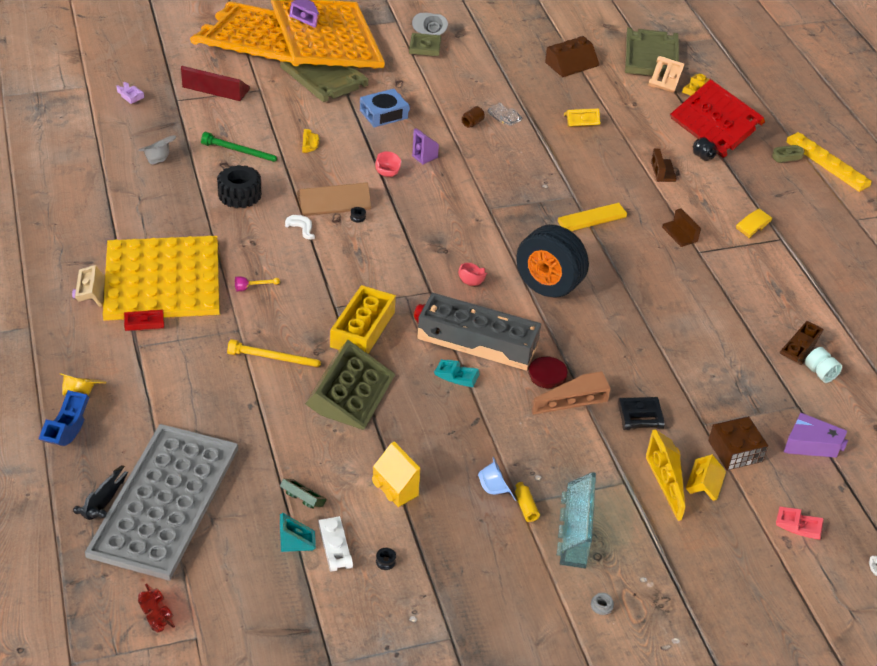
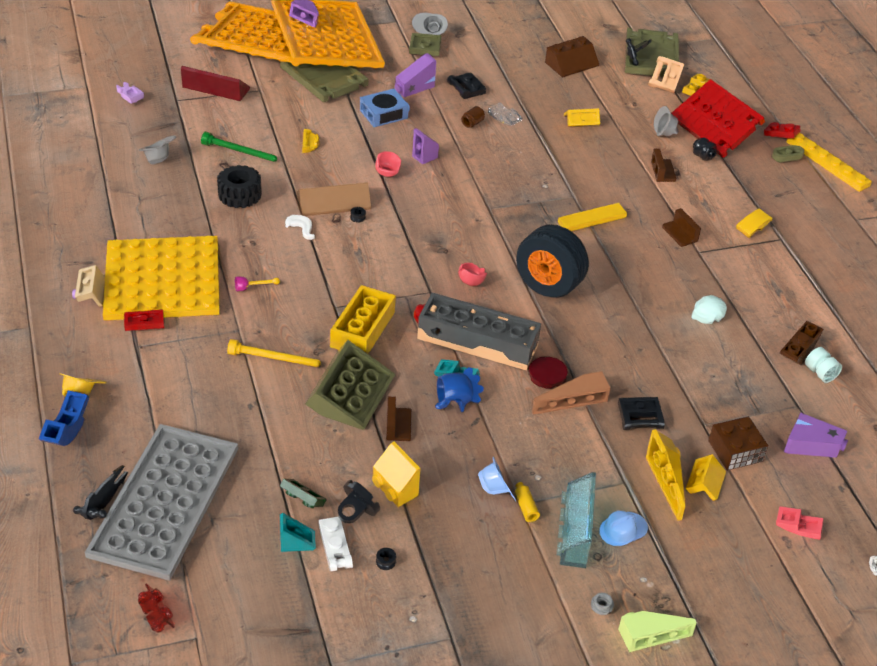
(359, 499): none -> black tile
(398, 422): none -> reddish brown panel
(417, 76): none -> medium lavender slope
(458, 388): none -> blue piece
(470, 85): none -> black plate
(623, 528): none -> light blue piece
(632, 50): none -> black piece
(651, 629): none -> yellowish green slope
(665, 122): none -> light grey piece
(709, 309): none -> light aqua hair
(782, 130): none -> red plate

